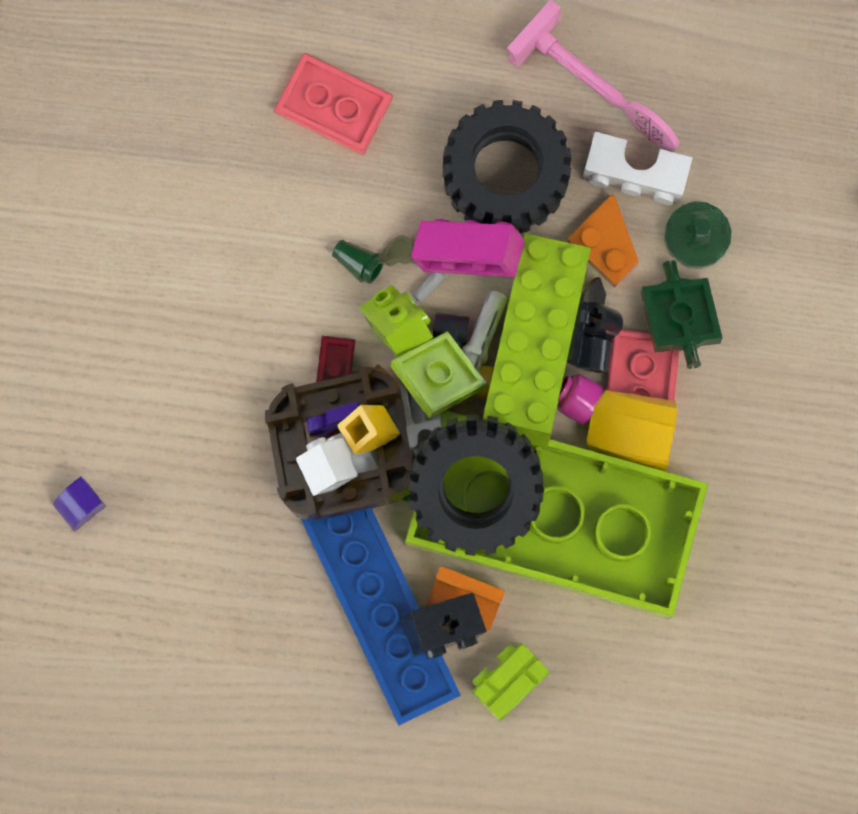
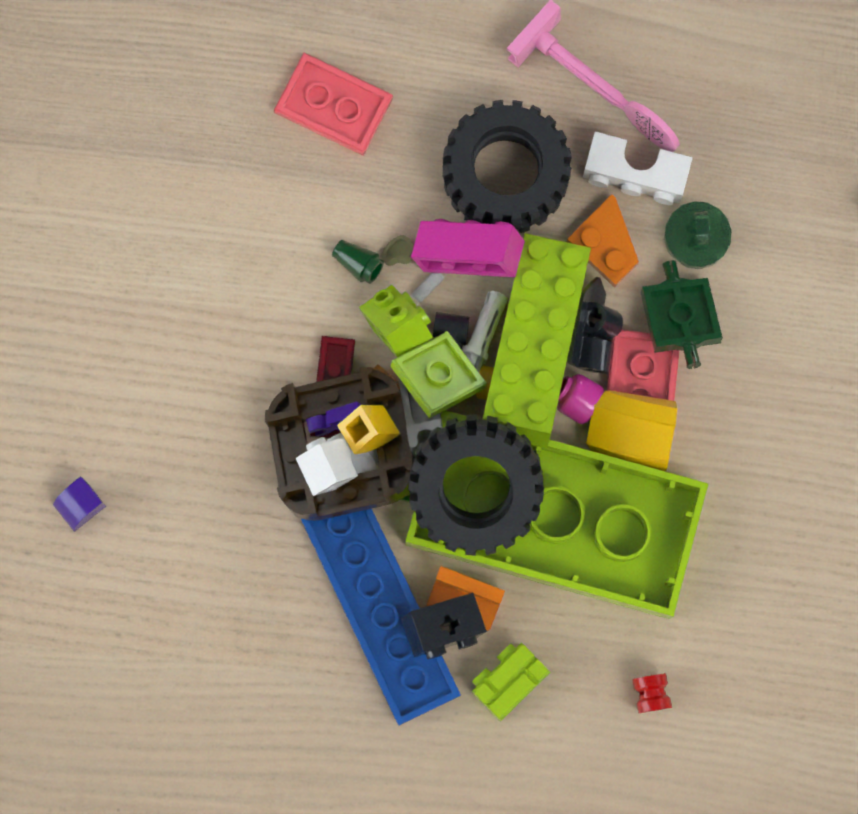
(652, 693): none -> red wheel

